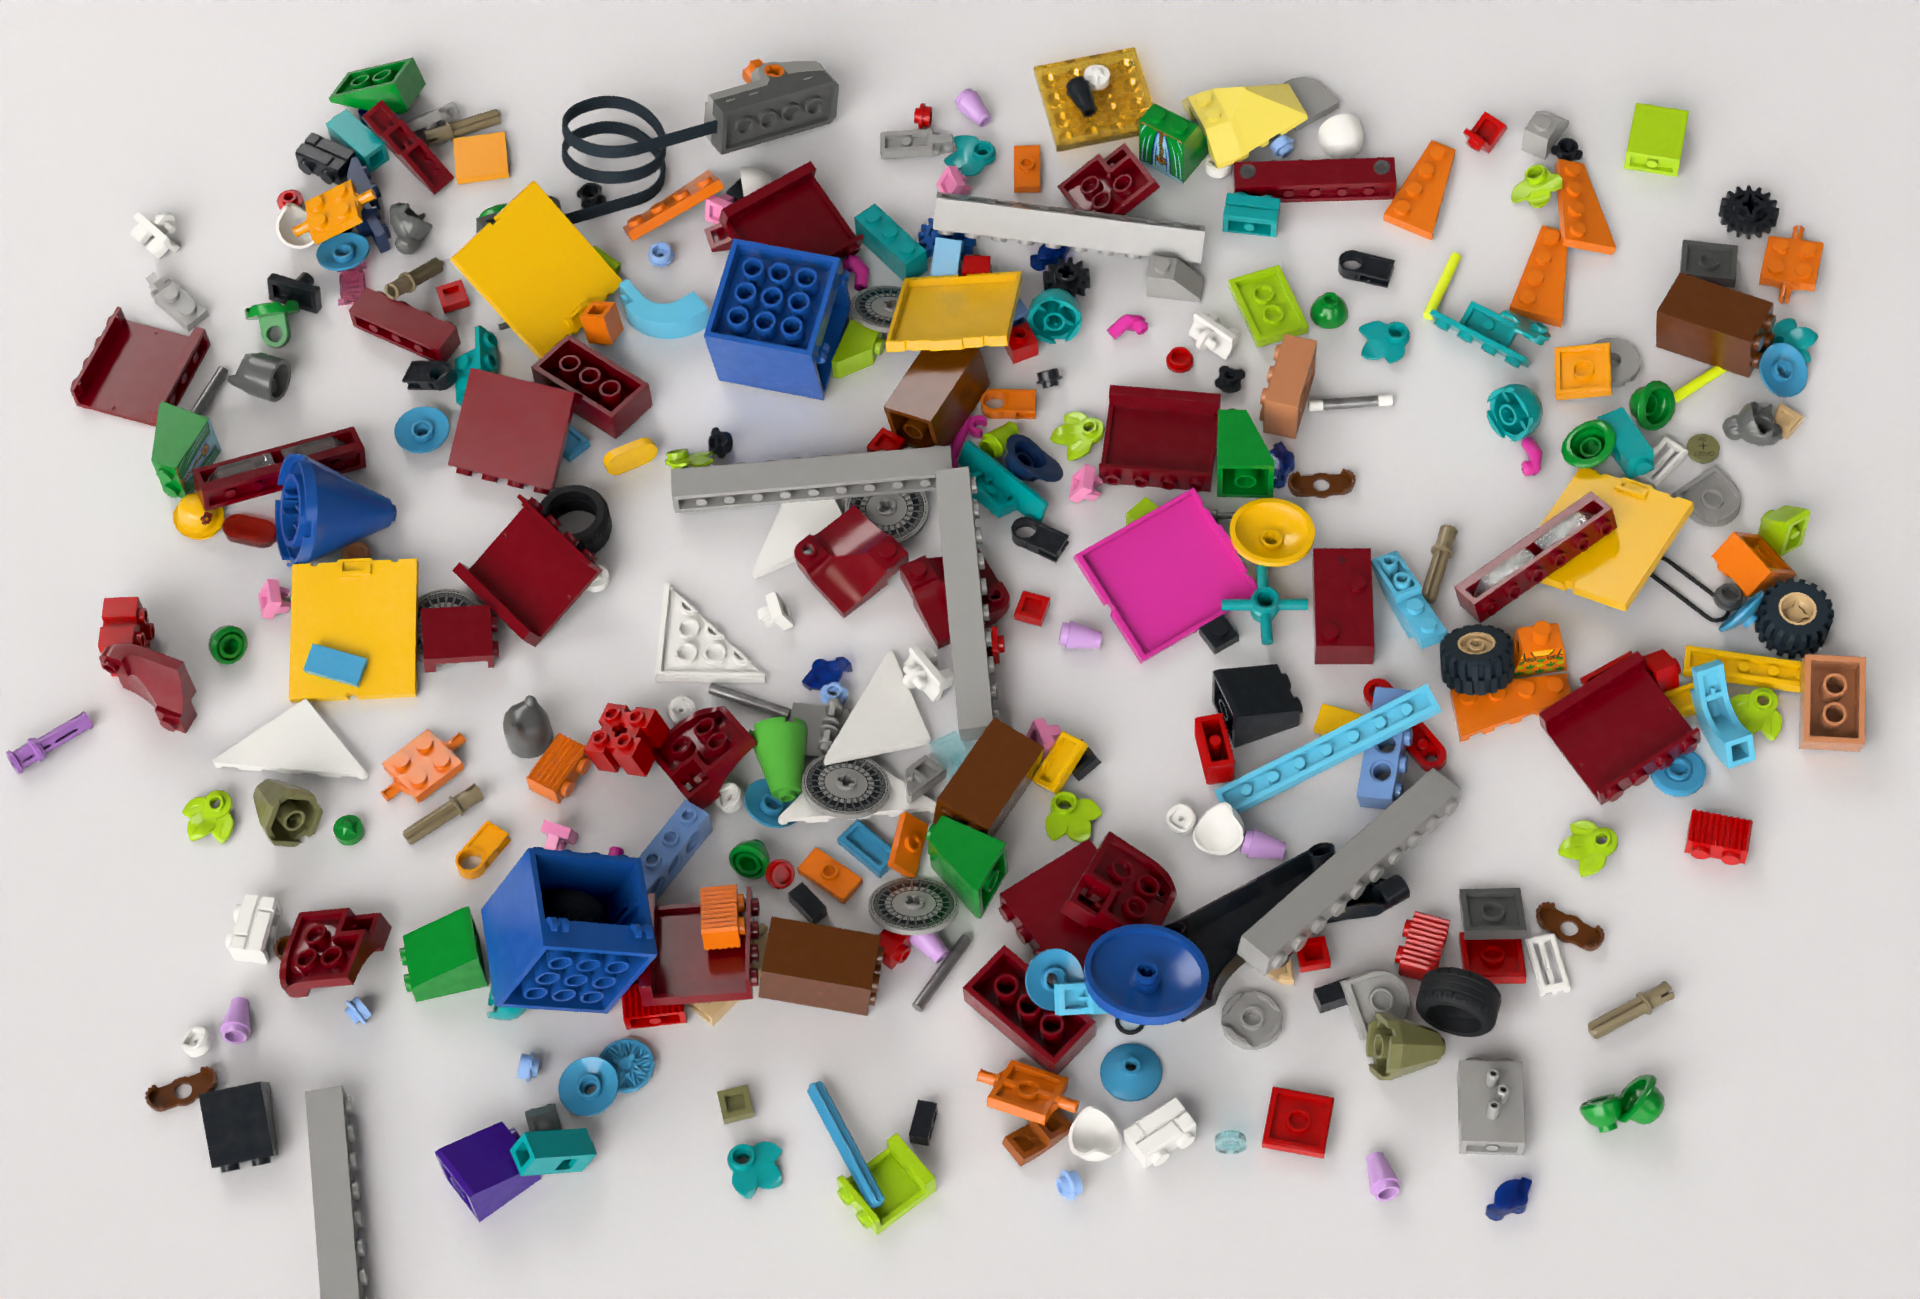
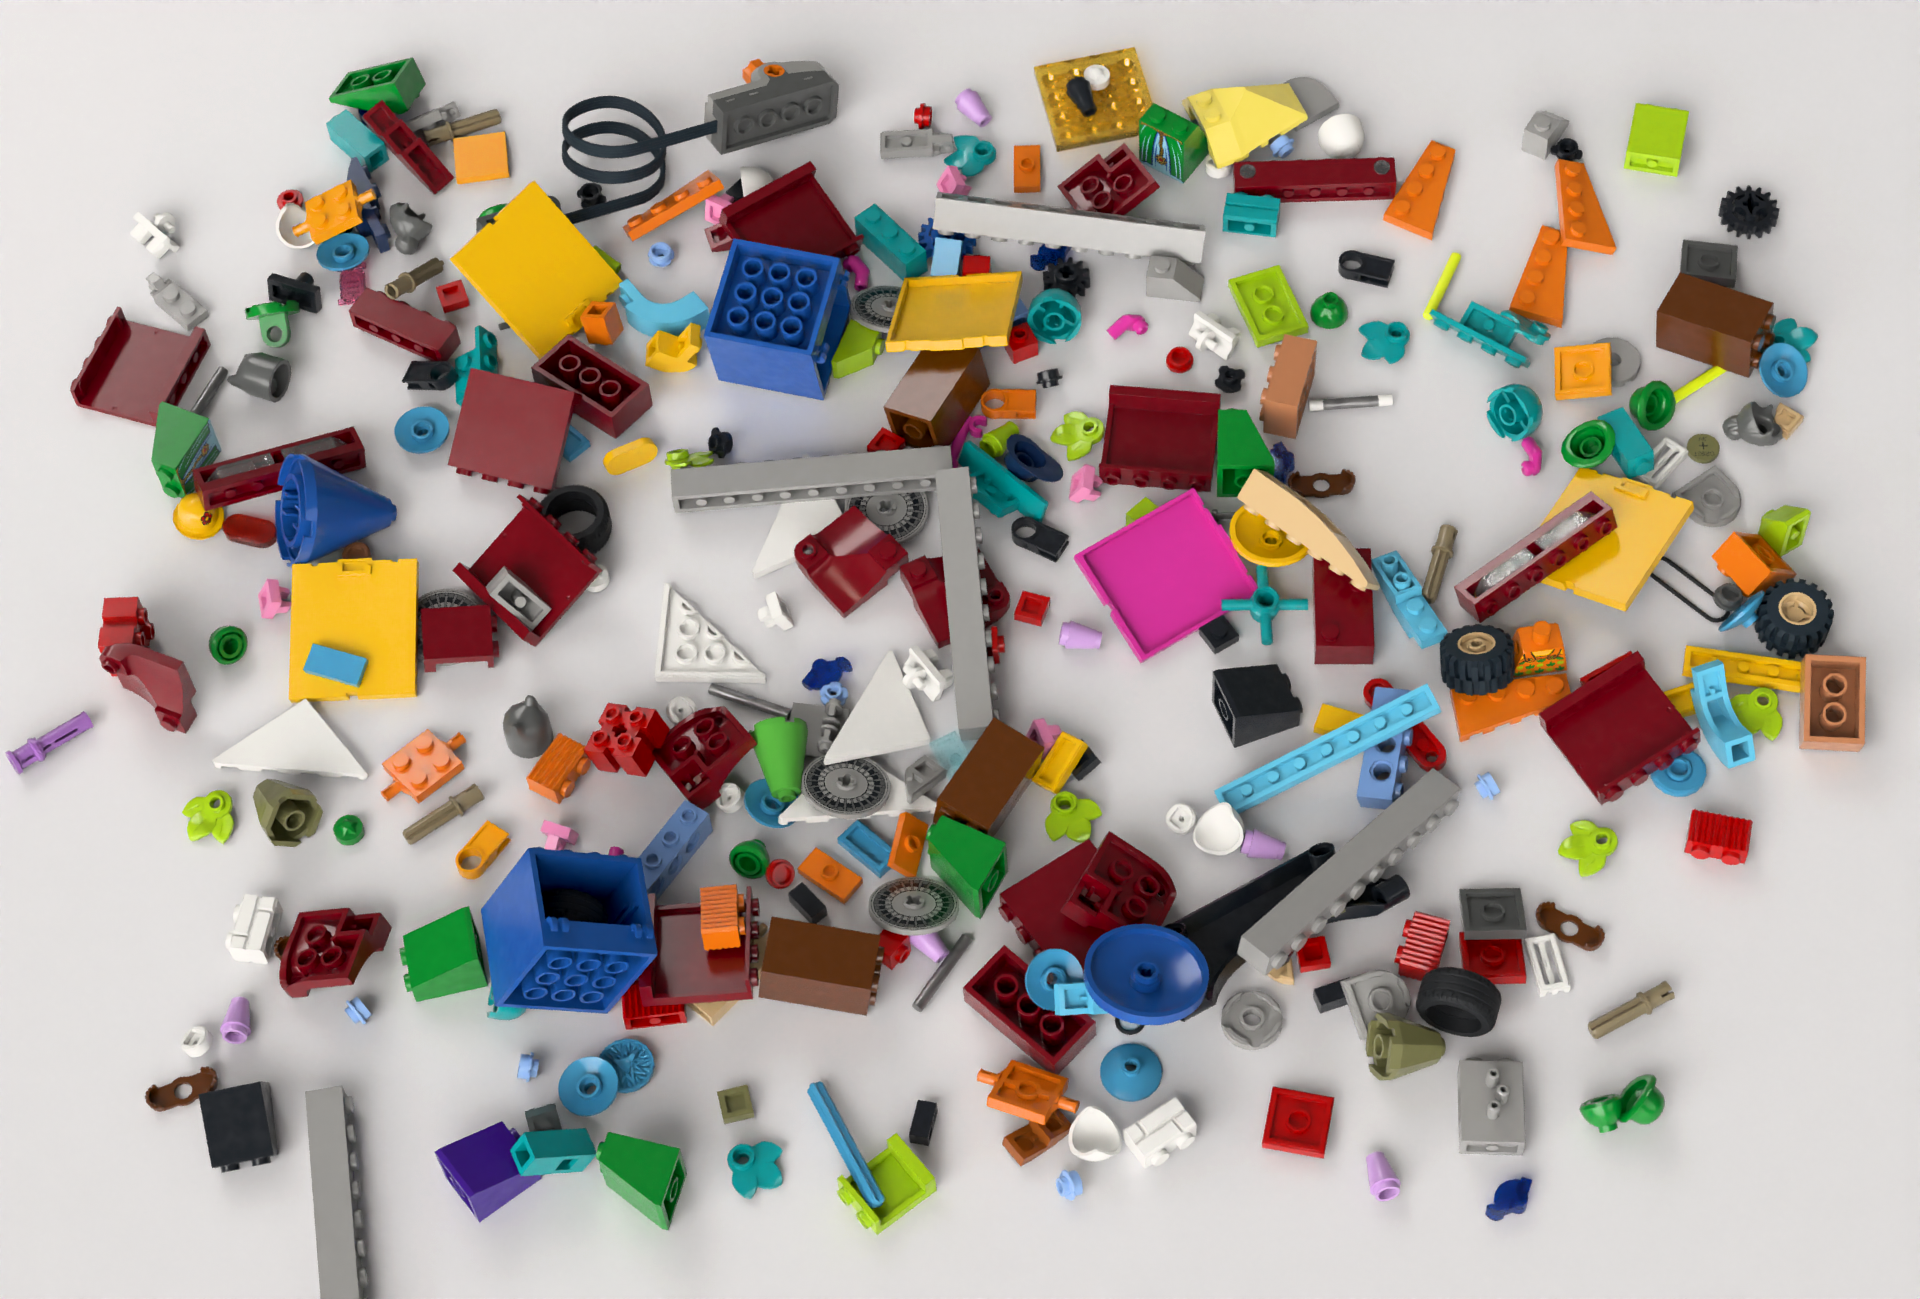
(324, 159): black brick -> none
(517, 598): none -> light grey slope
(643, 1175): none -> green slope
(672, 352): none -> yellow brick
(1214, 749): red brick -> none
(1230, 1142): clear light blue tile -> none
(1305, 526): none -> tan slope
(1485, 133): red bracket -> none
(1486, 786): none -> light blue plate
(1537, 186): lime plate -> none
(1663, 669): red plate -> none
(1791, 264): orange plate -> none

